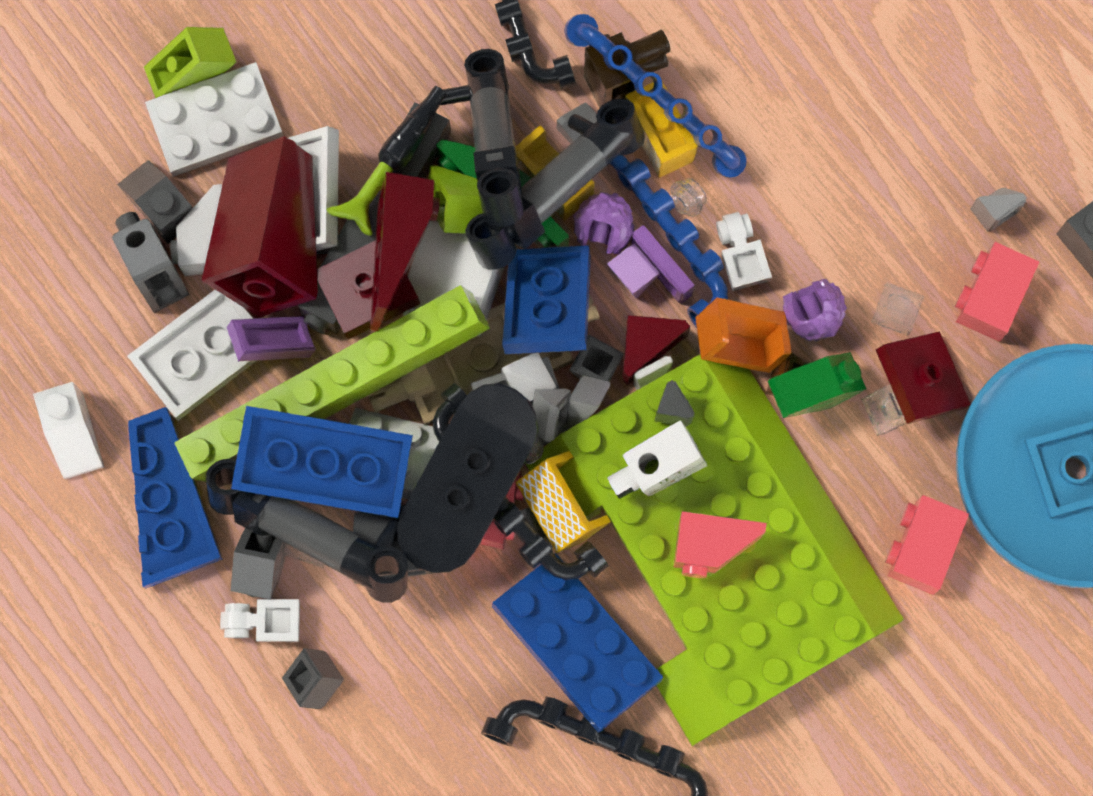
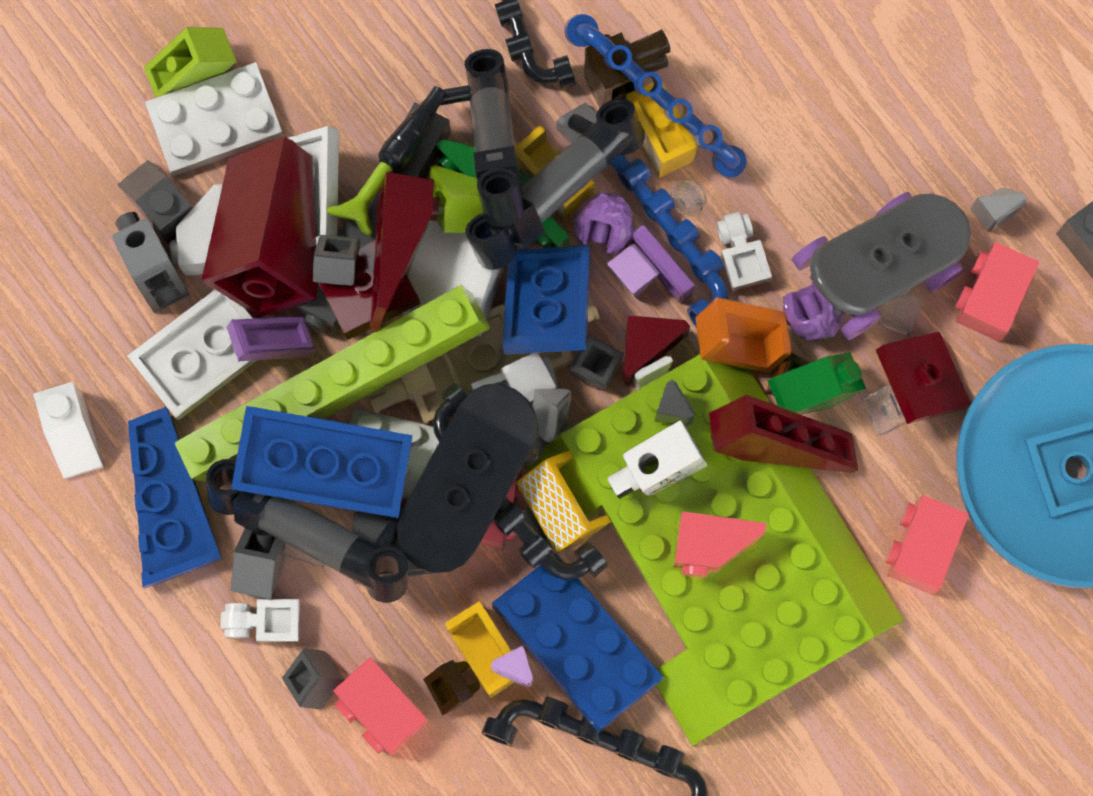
(336, 260): none -> dark grey slope
(379, 706): none -> coral brick
(449, 687): none -> dark brown tile
(480, 646): none -> yellow panel
(514, 667): none -> lavender slope
(586, 399): light grey slope -> none
(773, 435): none -> dark red slope
(888, 255): none -> dark grey piece

